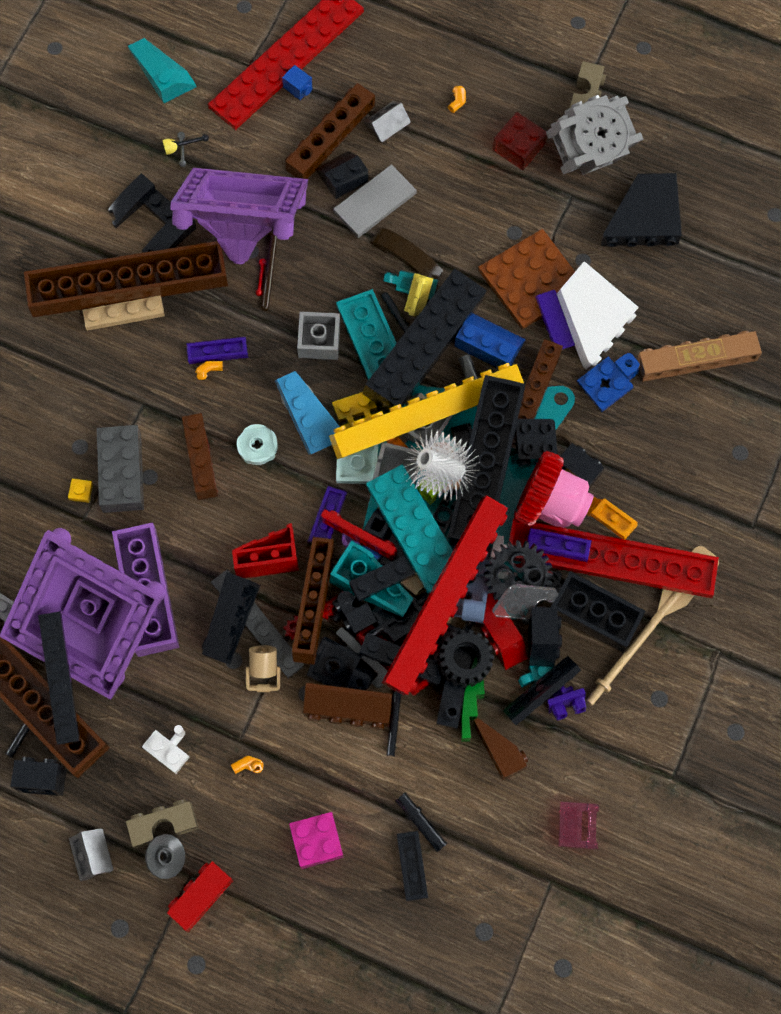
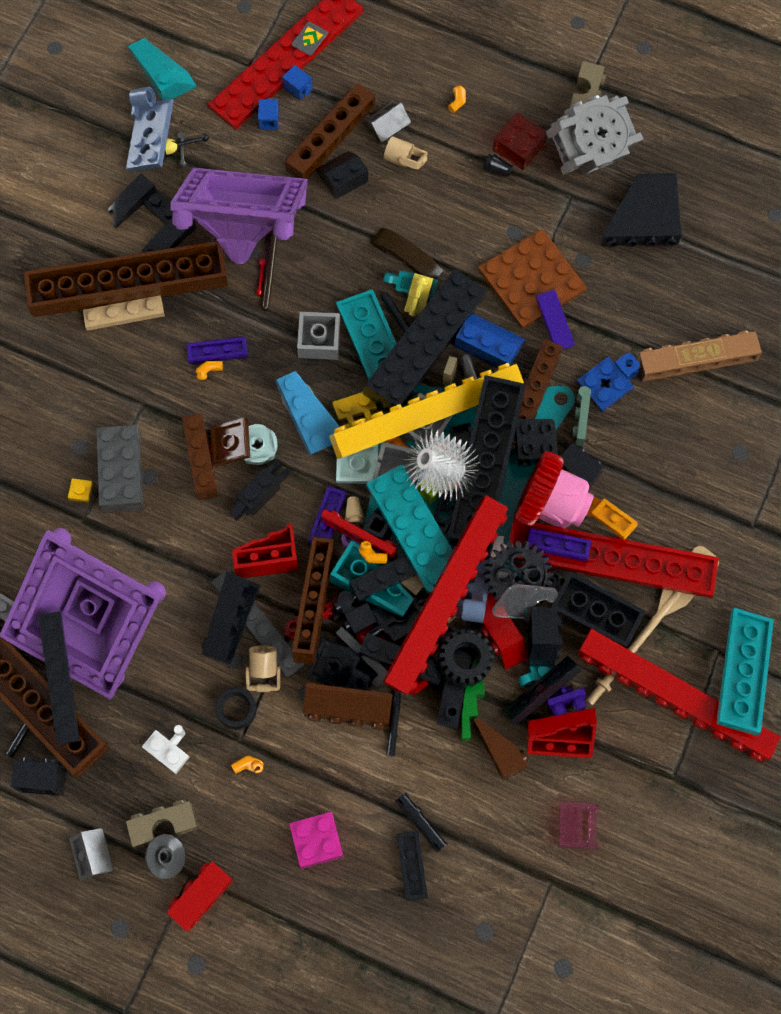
(141, 560): medium lavender brick -> none
(143, 109): none -> sand blue hinge
(230, 442): none -> reddish brown tile
(231, 692): none -> black tyre
(258, 491): none -> black hinge
(268, 114): none -> blue brick
(309, 38): none -> dark grey sticker
(354, 512): none -> tan cone
(370, 556): none -> light orange arm
(374, 201): light grey tile -> none
(401, 151): none -> tan piece
(449, 372): none -> dark tan tile
(497, 165): none -> black cone
(563, 734): none -> red wedge
(581, 415): none -> sand green plate
(594, 313): white slope -> none
(671, 693): none -> red brick
(745, 672): none -> teal plate

